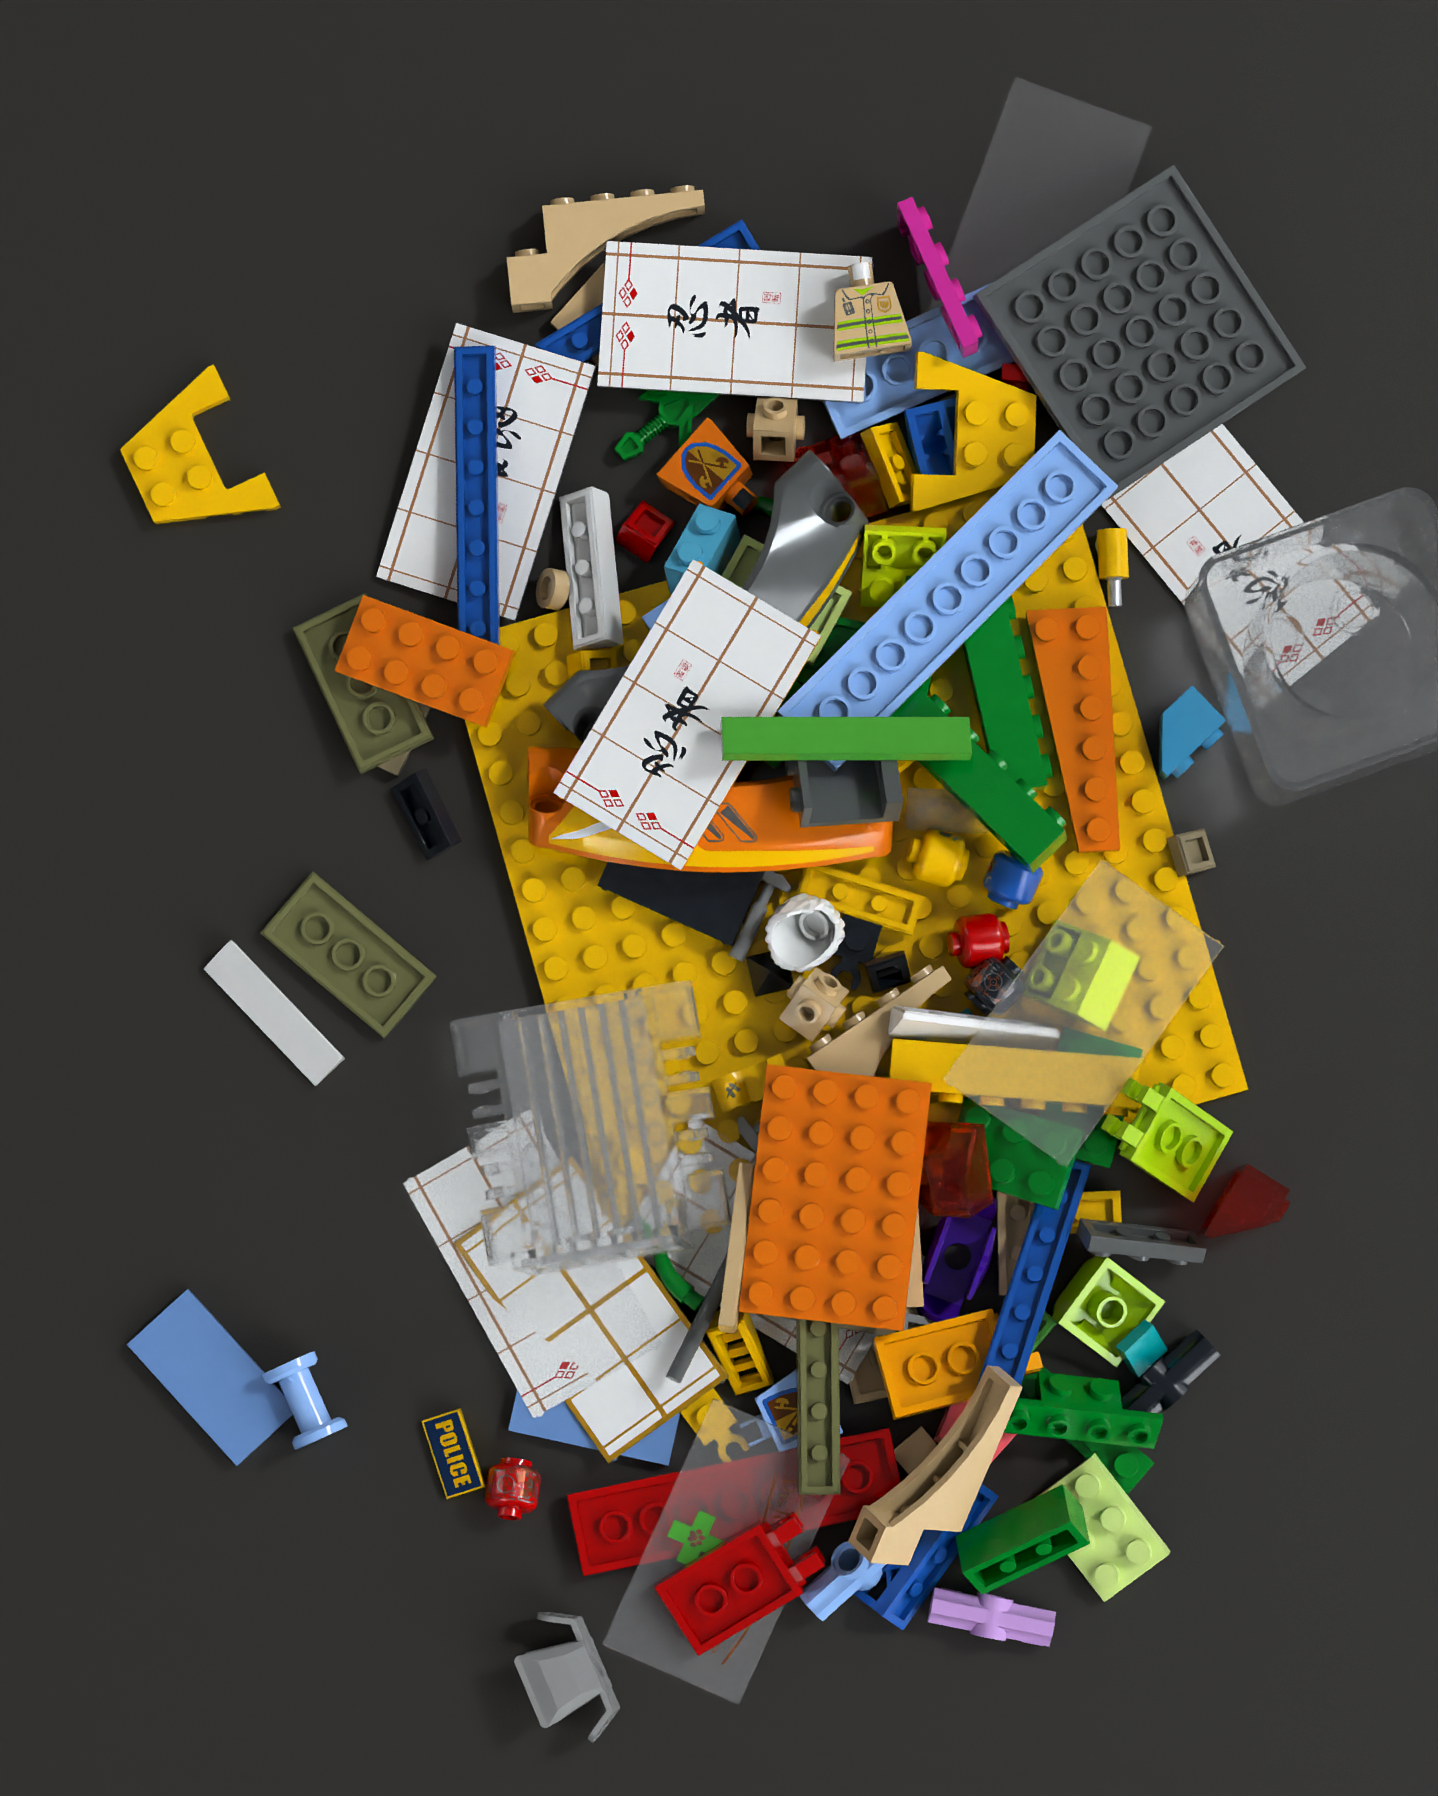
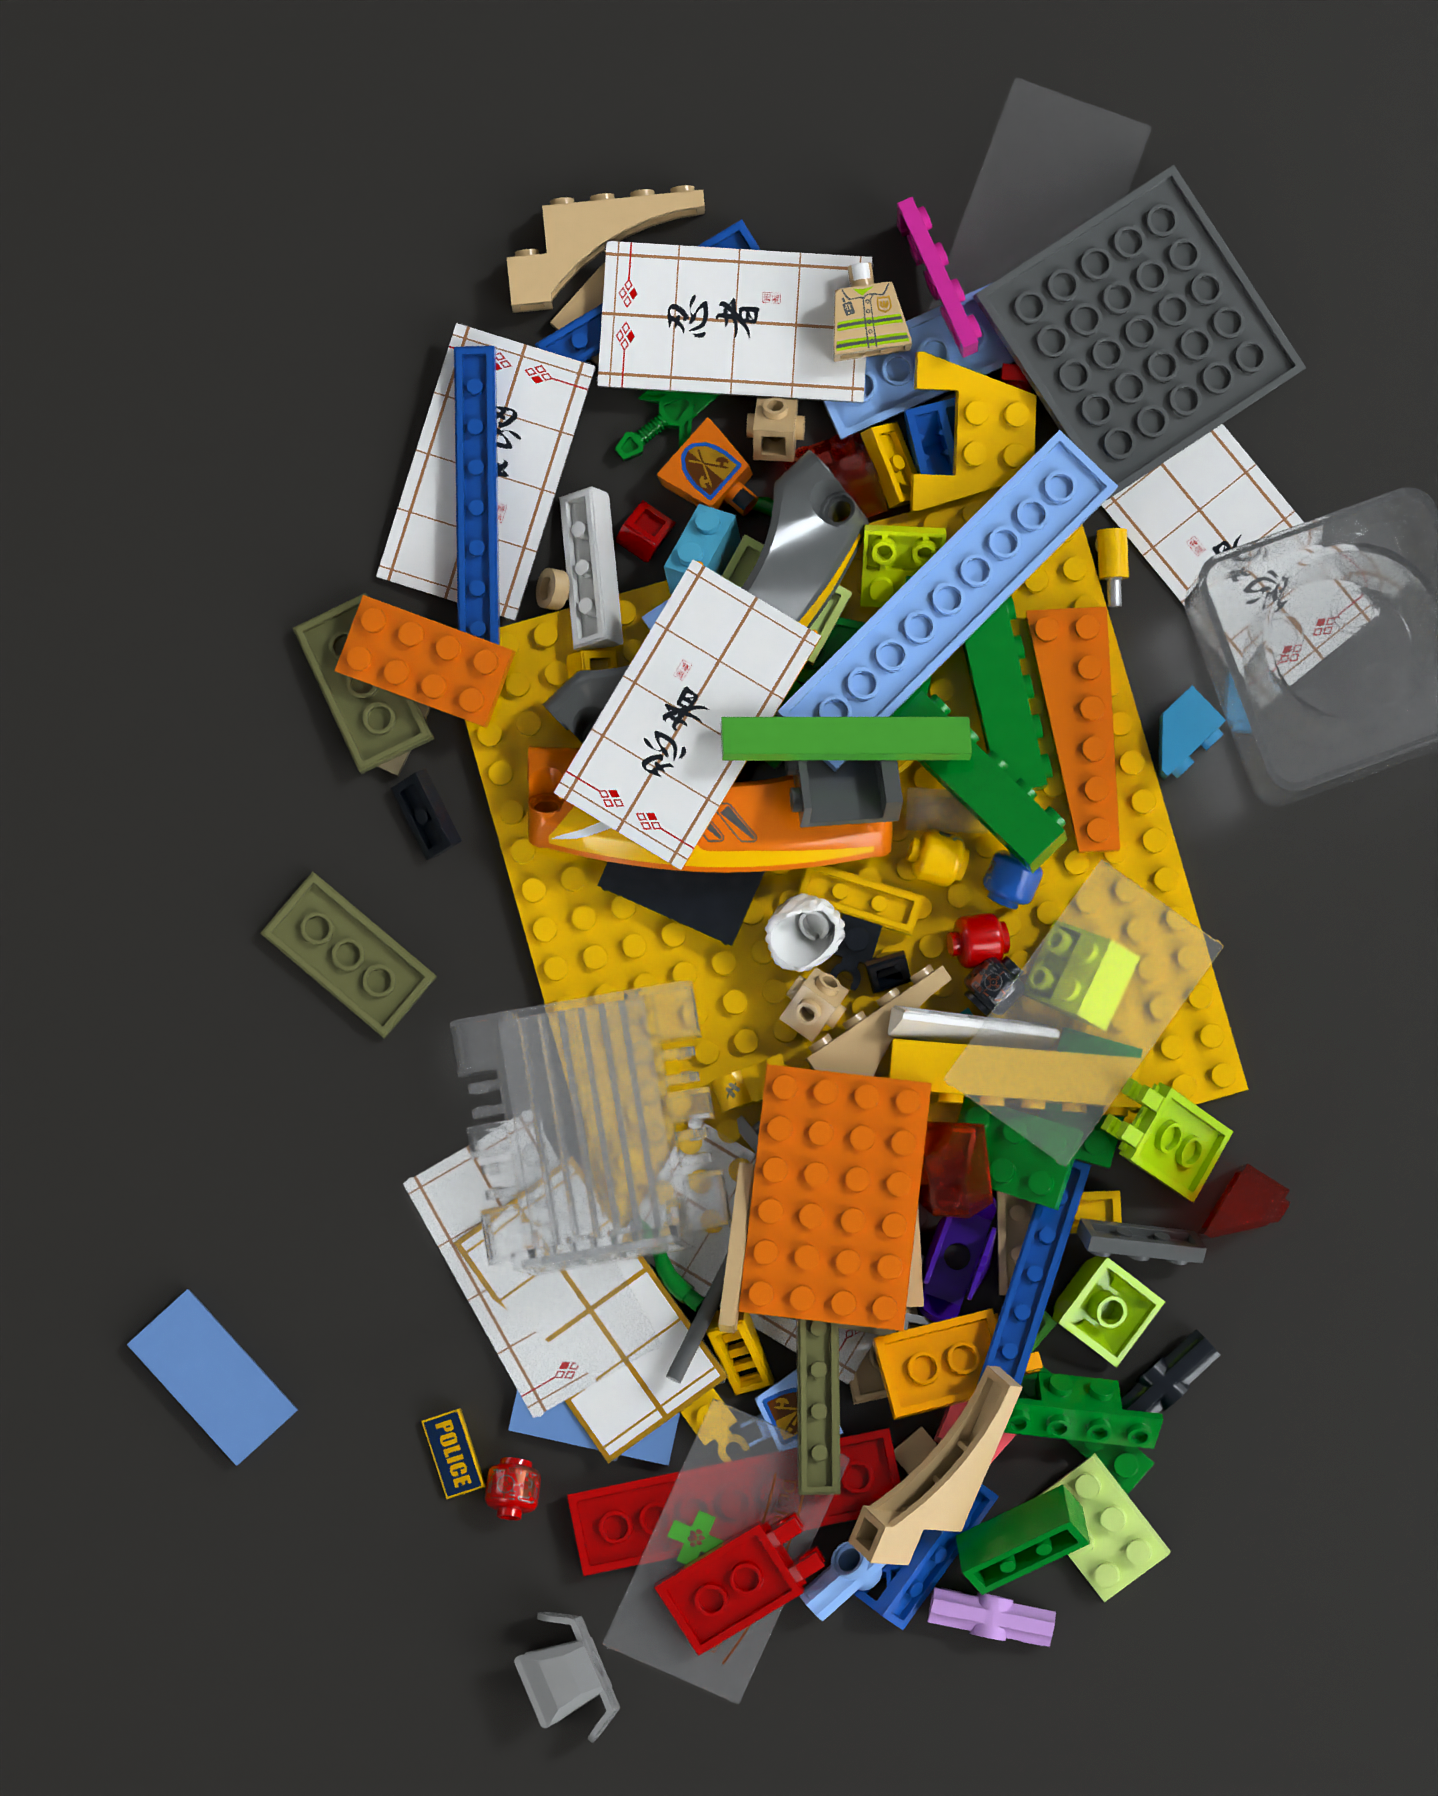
(176, 468): yellow wing -> none
(273, 1013): white slope -> none
(304, 1400): light blue piece -> none
(756, 914): light grey piece -> none
(766, 975): black slope -> none
(1141, 1348): teal tile -> none
(1191, 852): dark tan tile -> none

